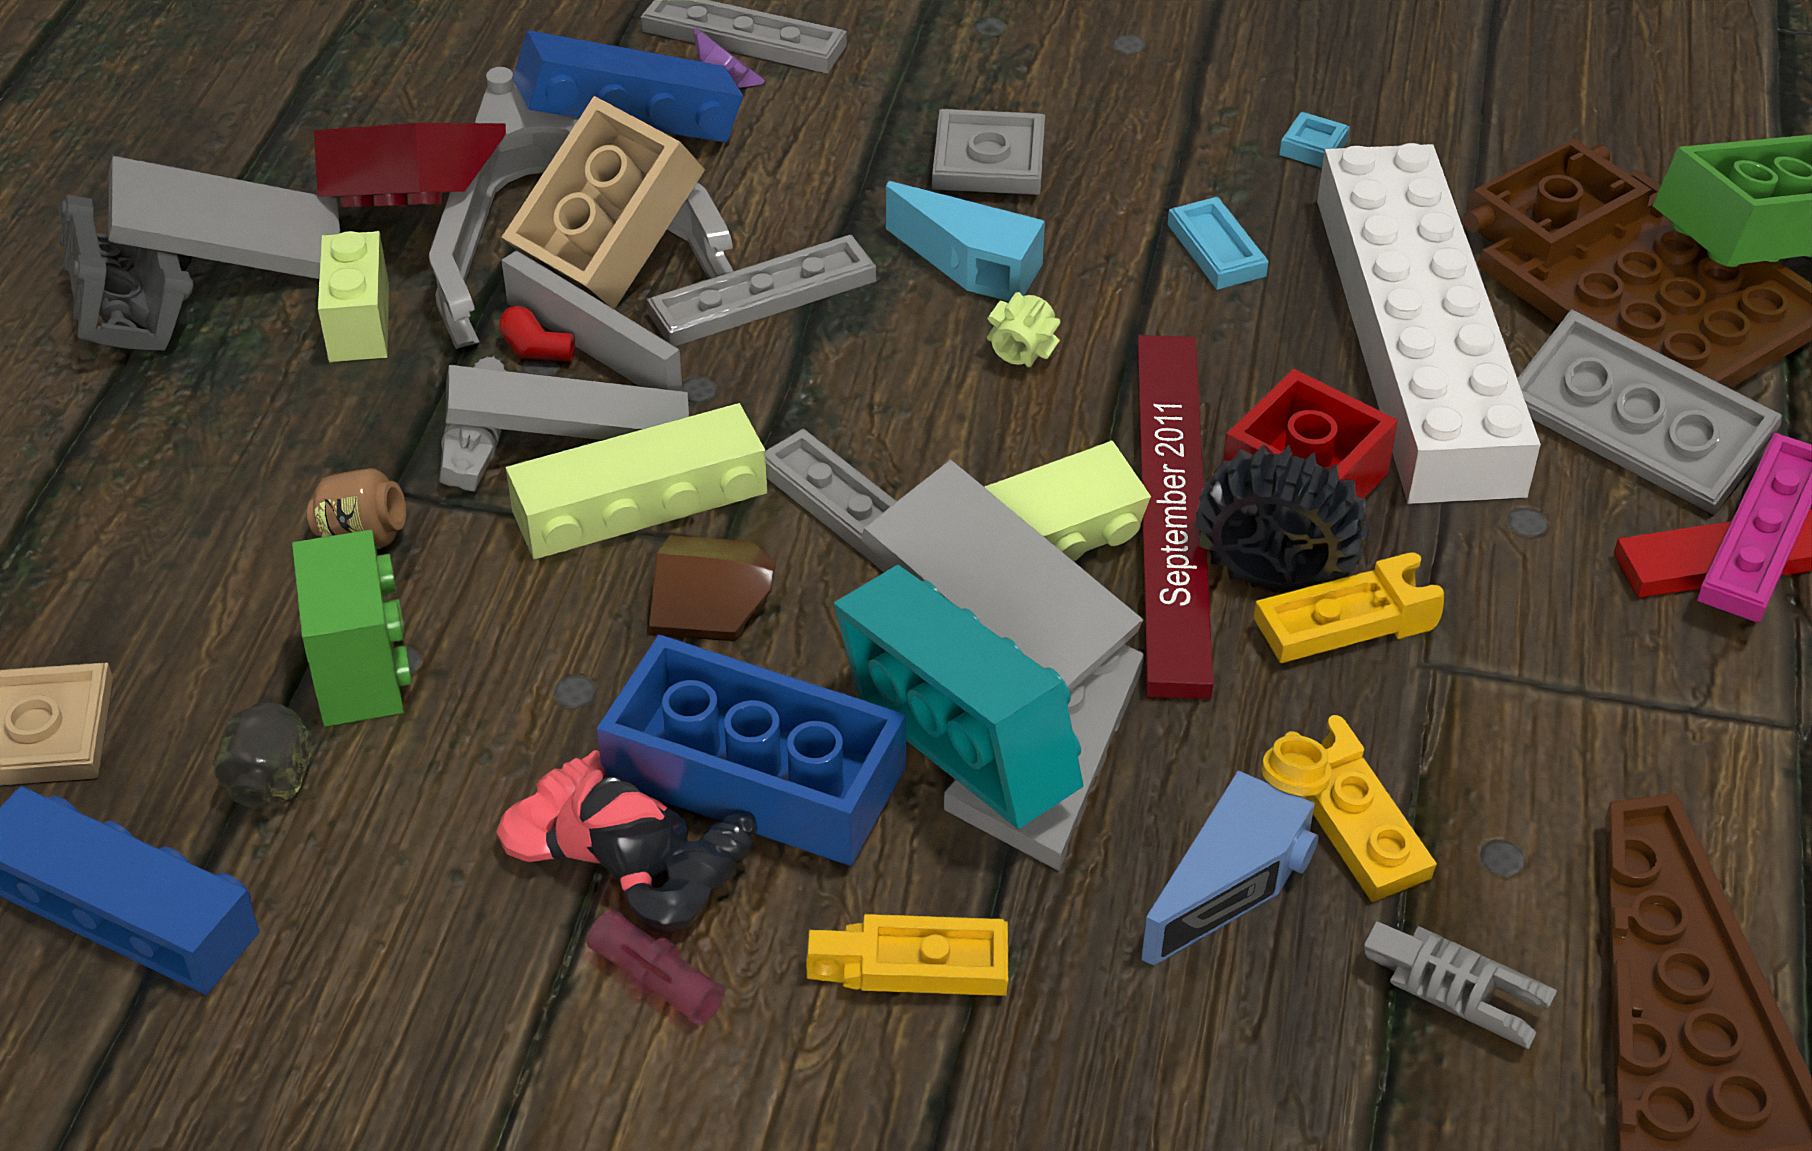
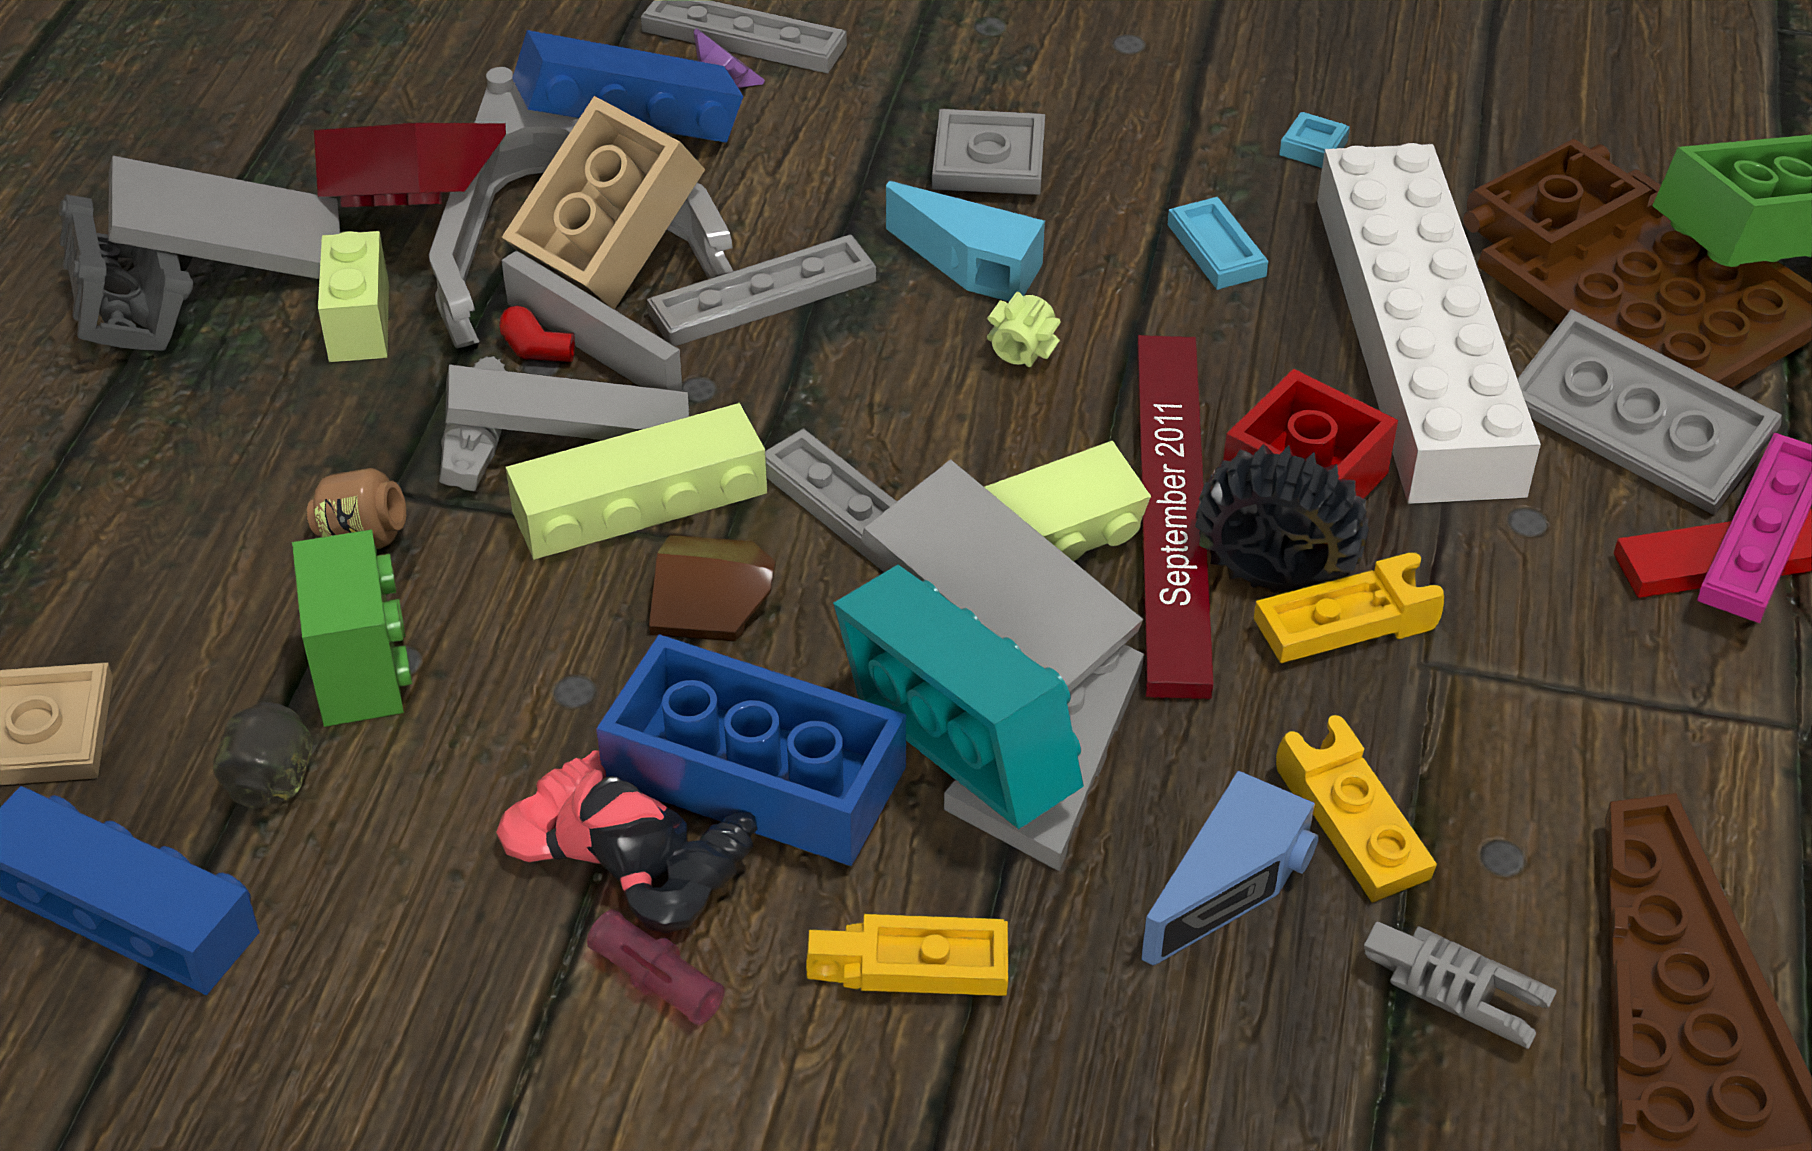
(1297, 766): yellow plate -> none

